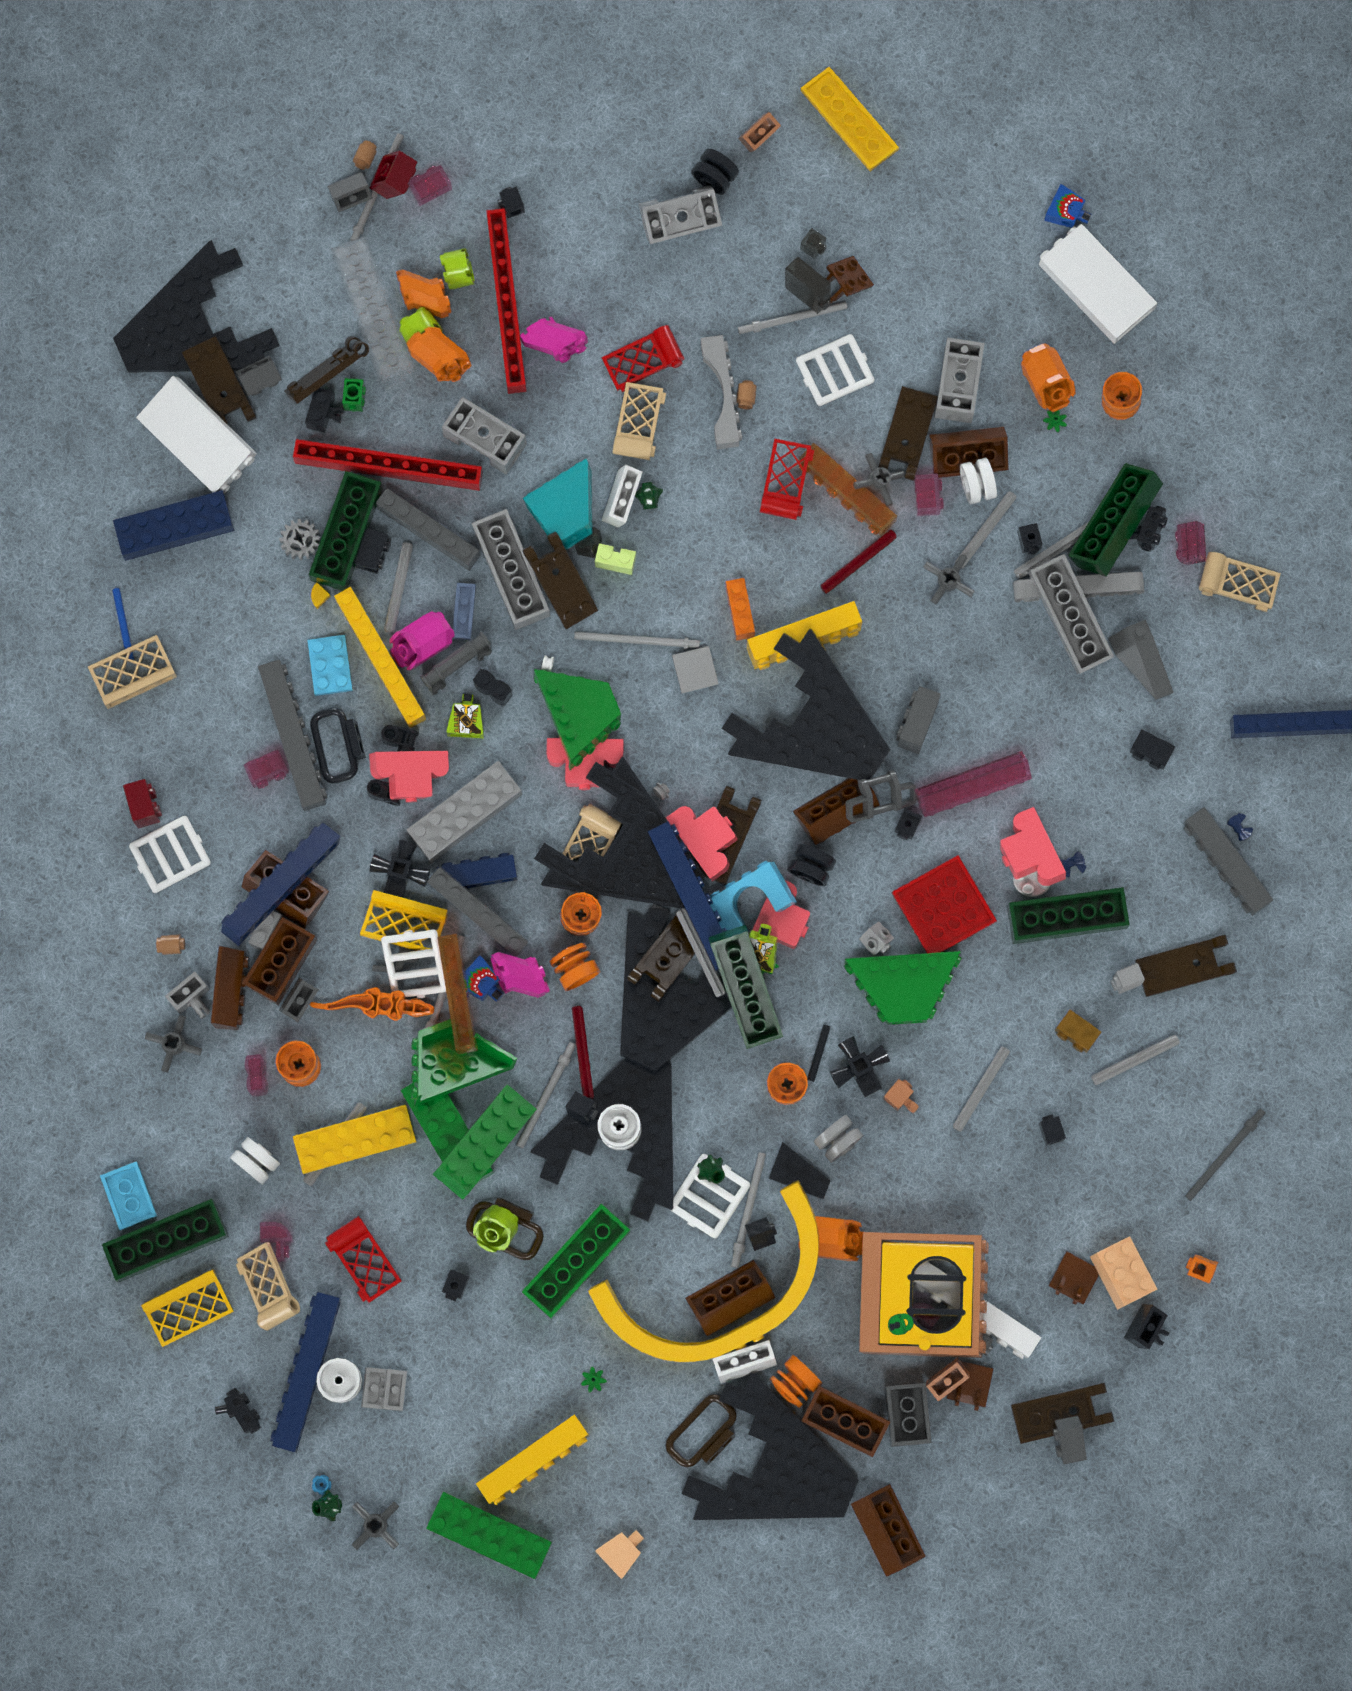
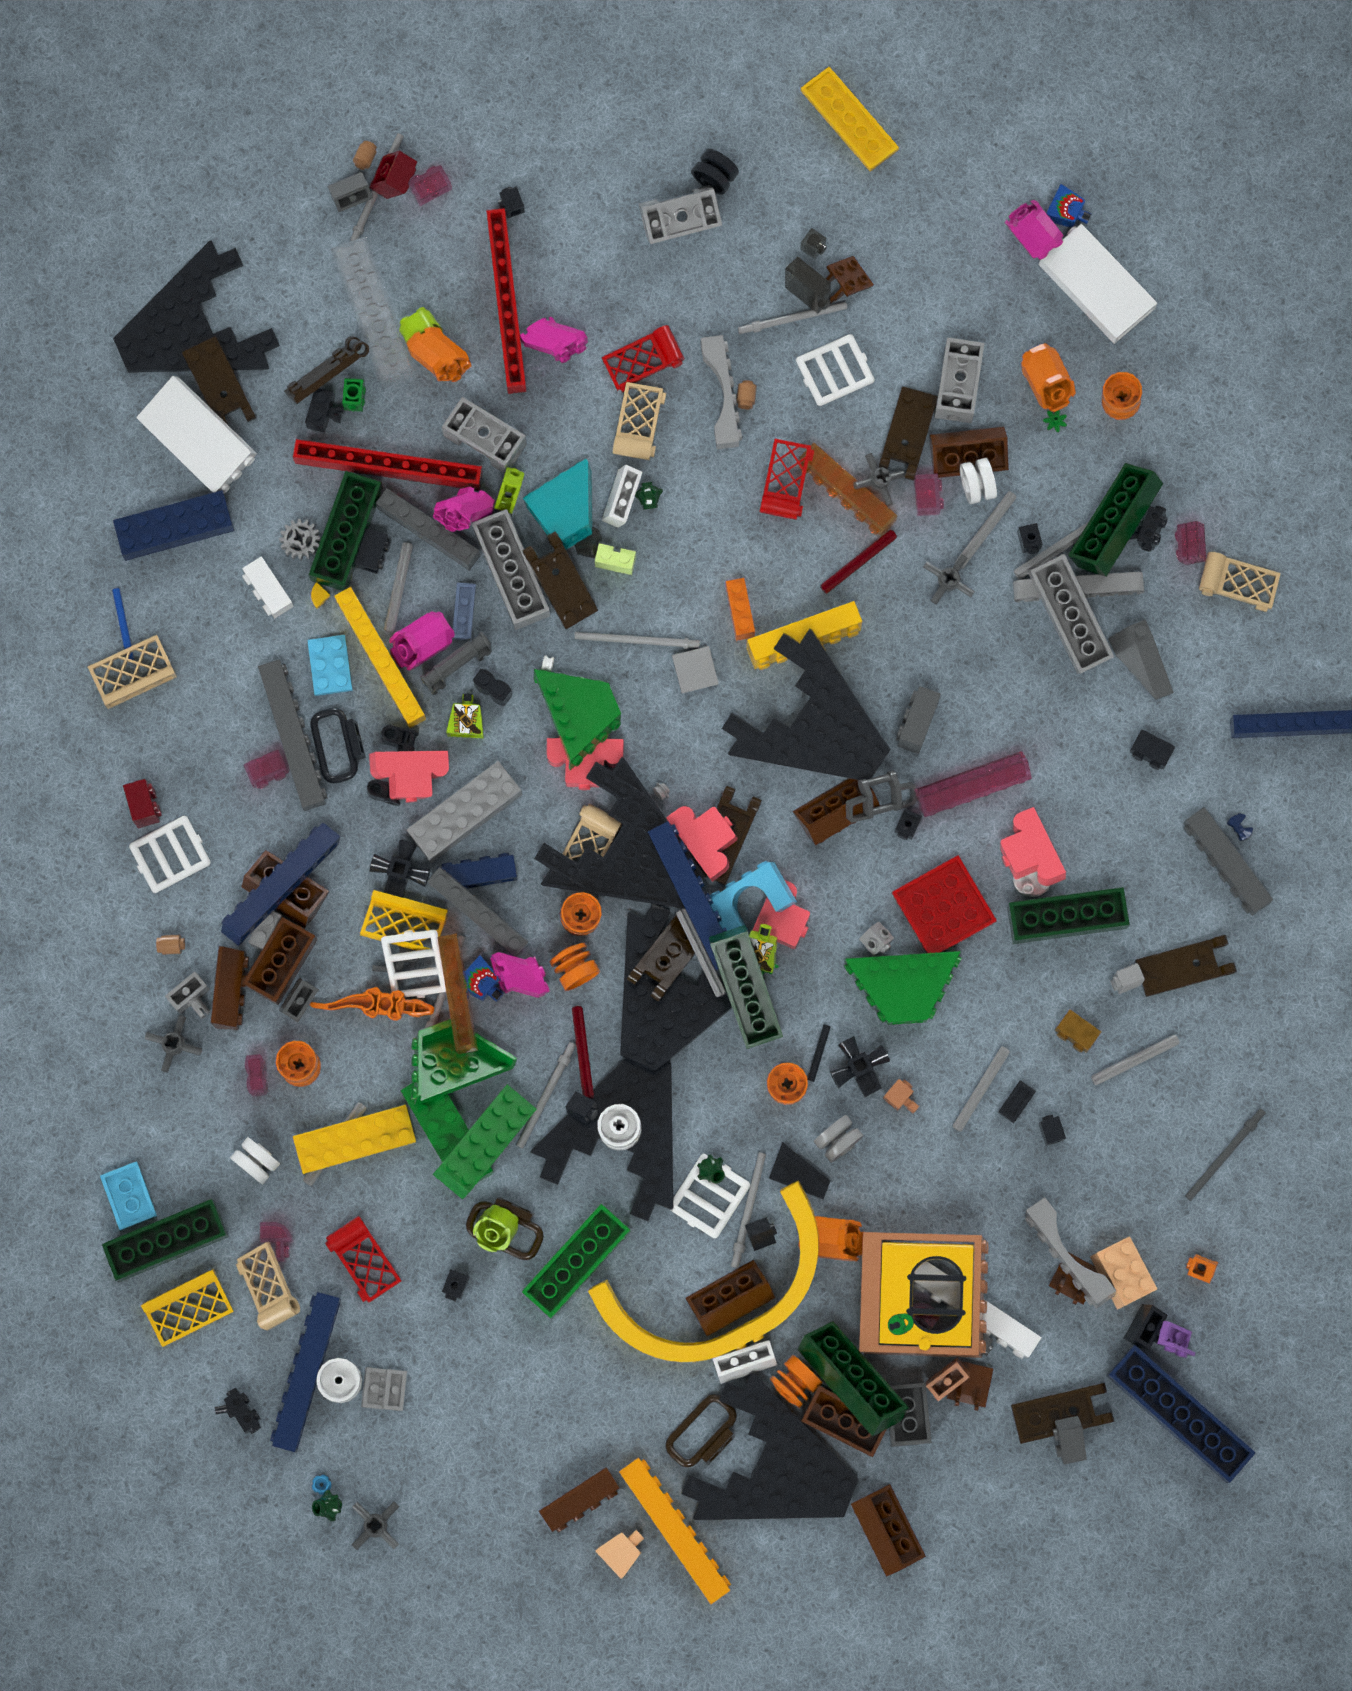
(259, 376): dark grey brick -> none
(267, 588): none -> white brick
(424, 292): orange brick -> none
(457, 269): lime brick -> none
(463, 509): none -> dark pink brick
(489, 1535): green brick -> none
(511, 483): none -> lime torso
(532, 1459): yellow brick -> none
(579, 1499): none -> reddish brown slope
(588, 1381): green plant -> none
(674, 1530): none -> light orange brick
(759, 132): nougat brick -> none
(811, 865): black wheel -> none
(852, 1378): none -> dark green brick
(1016, 1101): none -> black plate
(1034, 230): none -> dark pink brick
(1077, 859): dark blue piece -> none
(1094, 1285): none -> light grey arch
(1175, 1339): none -> medium lavender bracket
(1181, 1414): none -> dark blue brick

